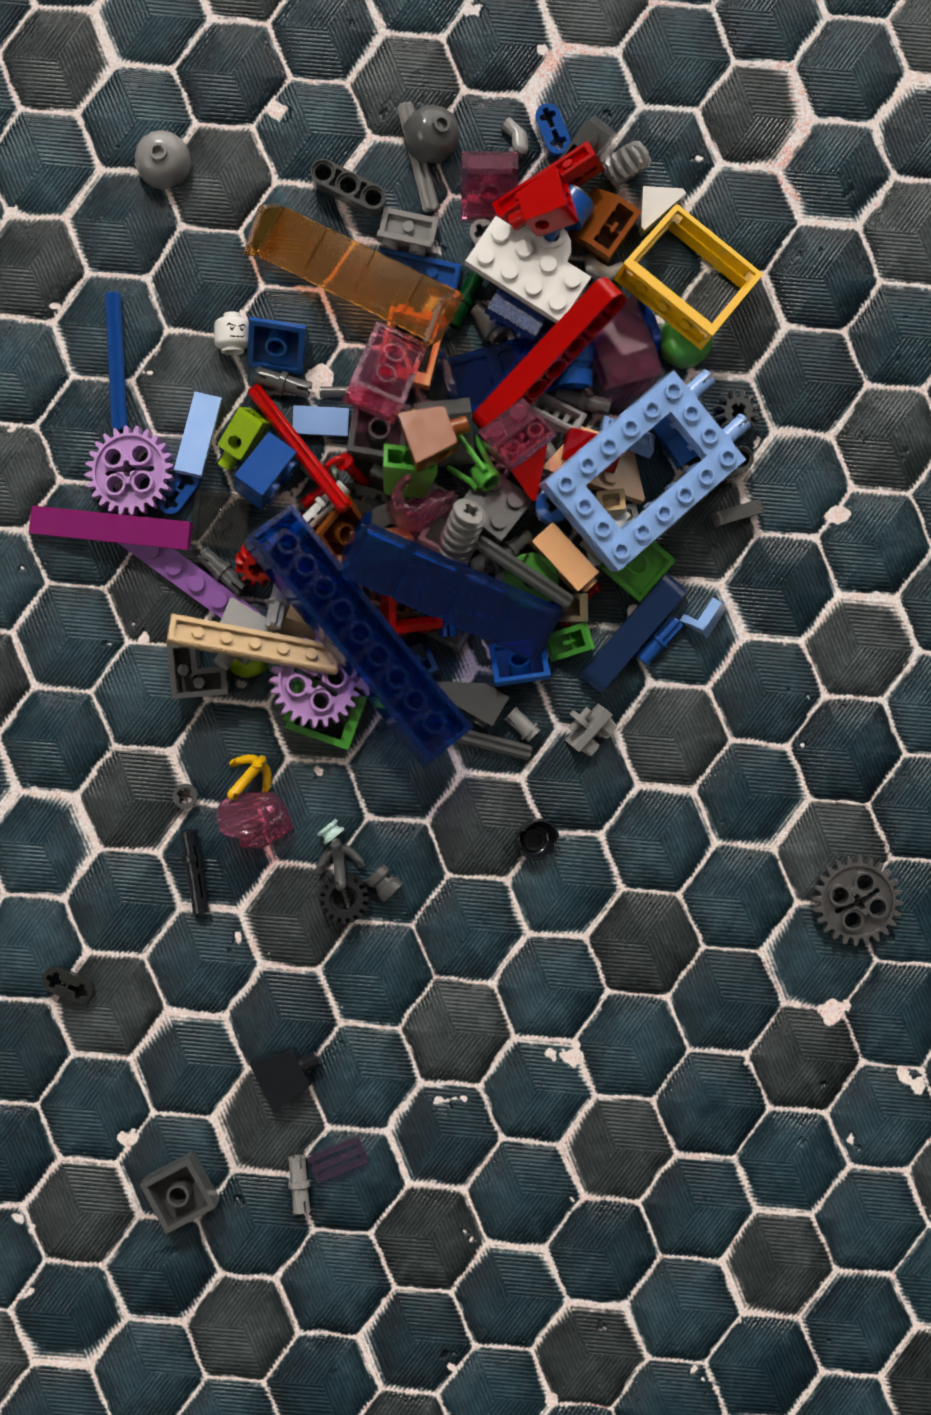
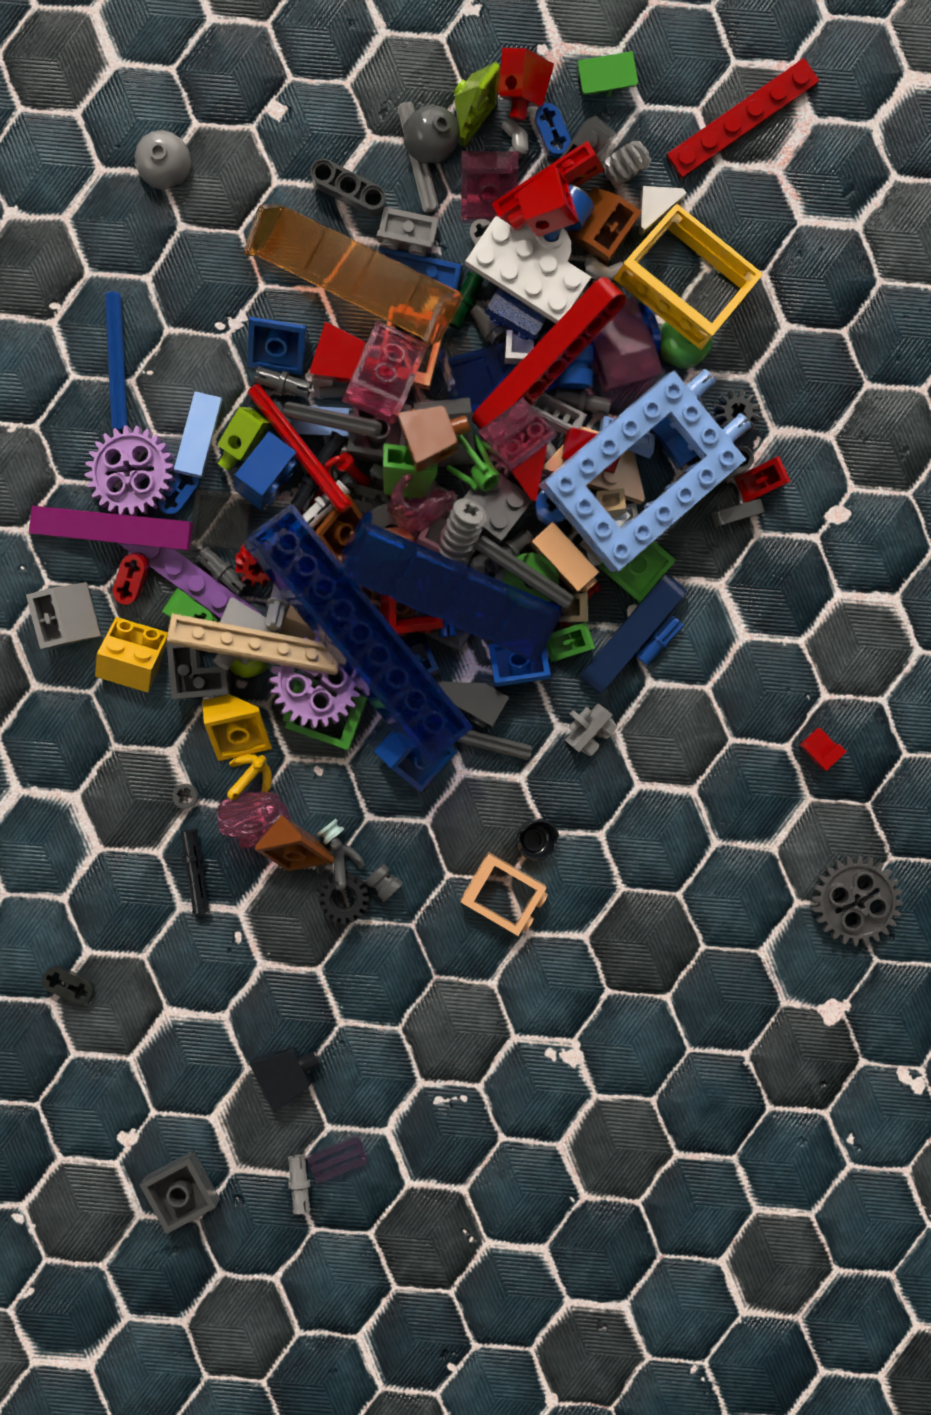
(63, 615): none -> light grey slope
(131, 654): none -> yellow slope
(136, 580): none -> red beam
(185, 605): none -> bright green piece
(231, 333): white head -> none
(234, 727): none -> yellow slope
(292, 846): none -> dark orange slope
(309, 487): none -> black pin
(332, 419): none -> dark grey axle
(336, 355): none -> red torso
(402, 761): none -> blue slope
(476, 100): none -> lime wedge
(480, 878): none -> light nougat window
(516, 348): none -> white panel
(522, 724): light grey pin -> none
(523, 80): none -> red torso
(607, 73): none -> bright green panel
(707, 620): light blue tile -> none
(742, 118): none -> red plate
(762, 479): none -> red slope
(822, 749): none -> red panel

